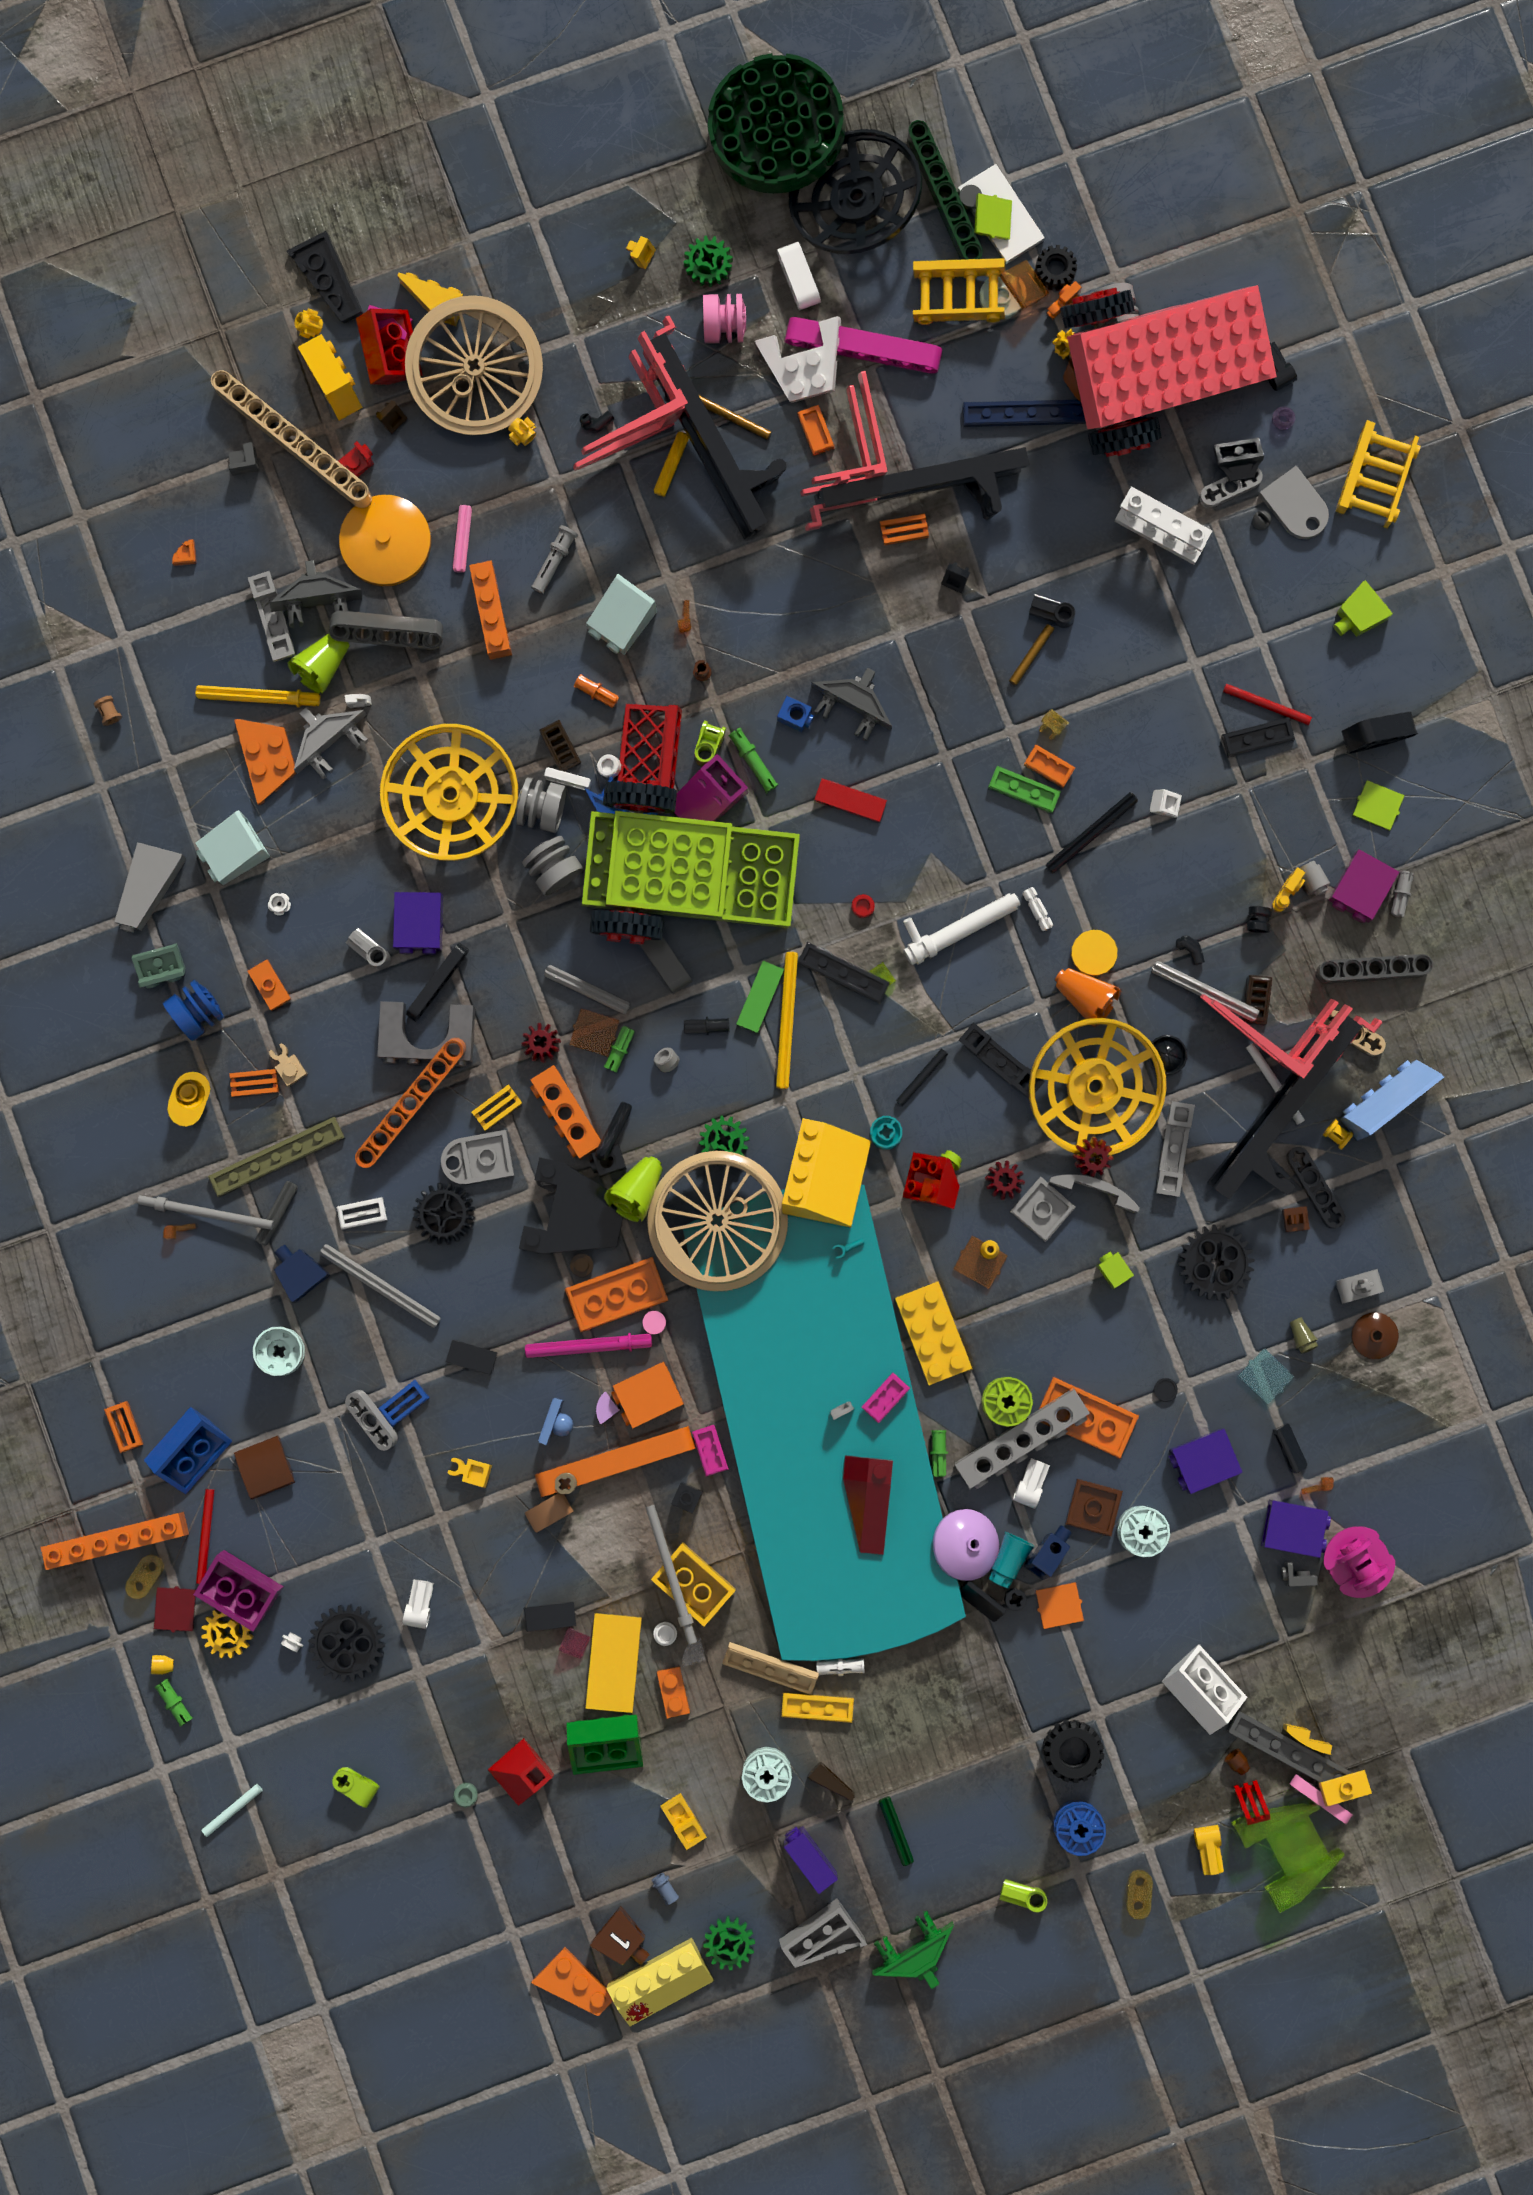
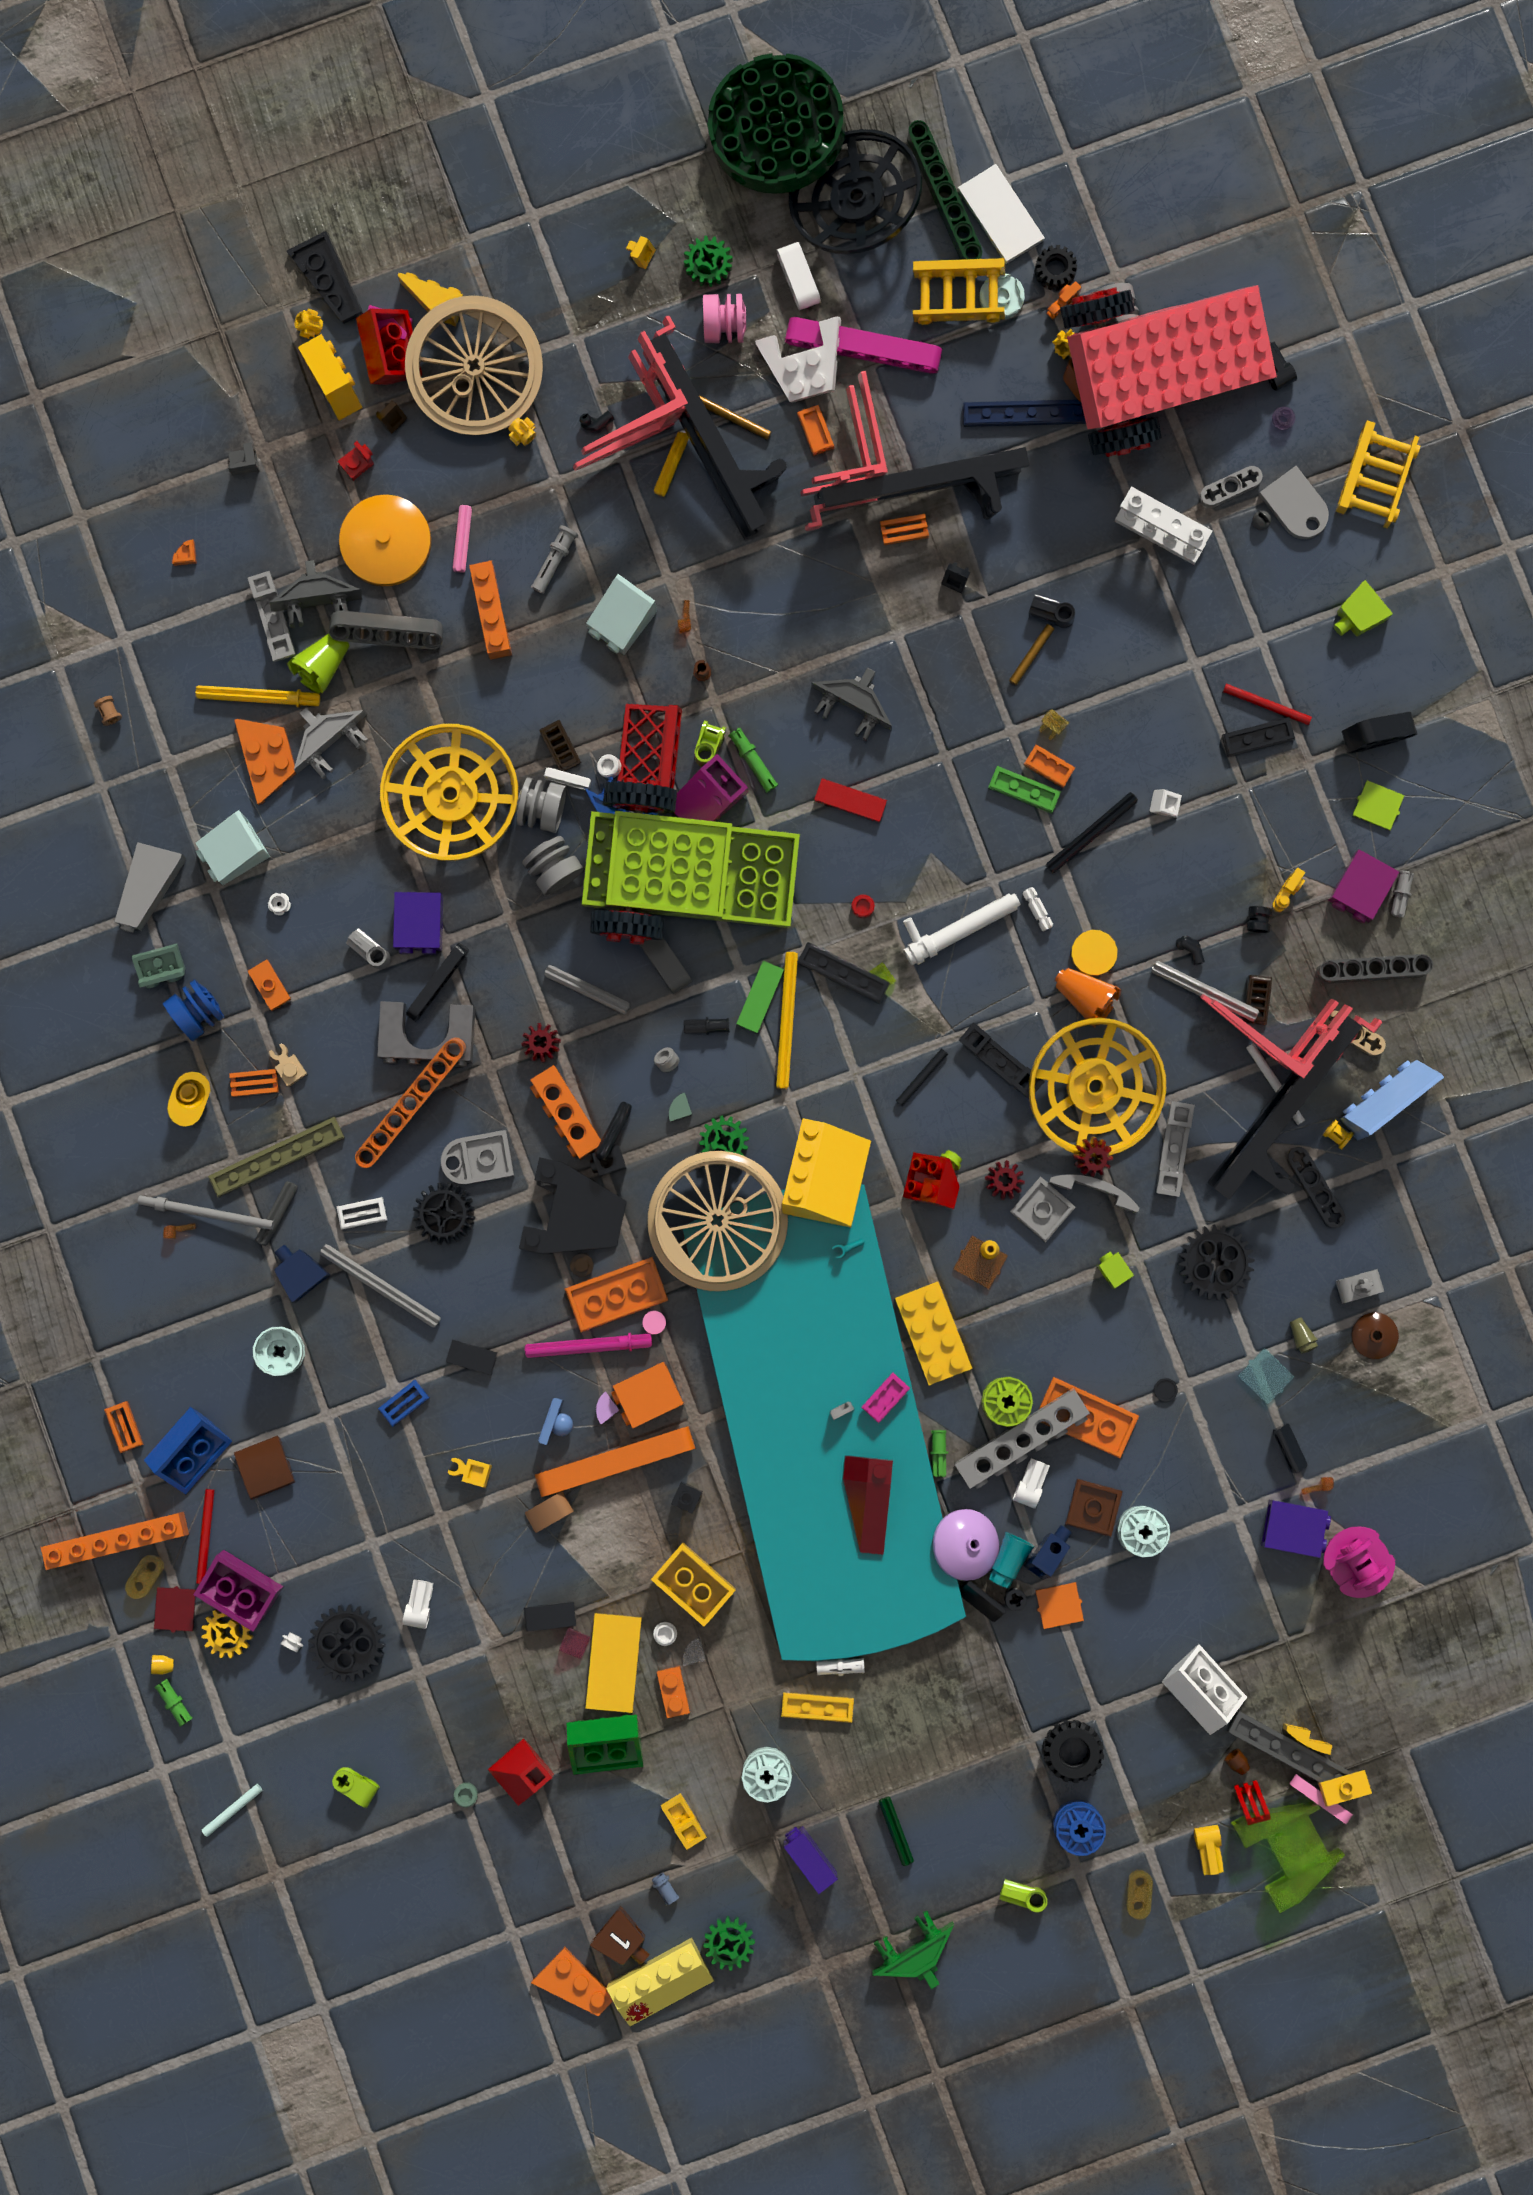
(284, 431): tan beam -> none
(357, 700): white tile -> none
(361, 1418): light grey beam -> none
(480, 1119): yellow tile -> none
(558, 1483): dark tan bush -> none
(594, 1032): clear orange piece -> none
(596, 691): orange axle -> none
(619, 1049): bright green axle -> none
(635, 1189): lime cone -> none
(679, 1108): none -> sand green tile
(685, 1620): light grey bar -> none
(710, 1450): dark pink plate -> none
(770, 1668): tan tile -> none
(791, 705): blue brick -> none
(822, 1935): light grey wedge -> none
(825, 1777): dark brown slope -> none
(886, 1132): teal wheel -> none
(968, 196): dark grey tile -> none
(993, 216): lime piece -> none
(1024, 284): clear orange piece -> none
(1172, 1053): black hat -> none
(1204, 1461): dark purple brick -> none
(1239, 458): black slope -> none
(1295, 1219): reddish brown tile -> none
(1302, 1578): dark grey bracket -> none
(1315, 879): light grey brick -> none

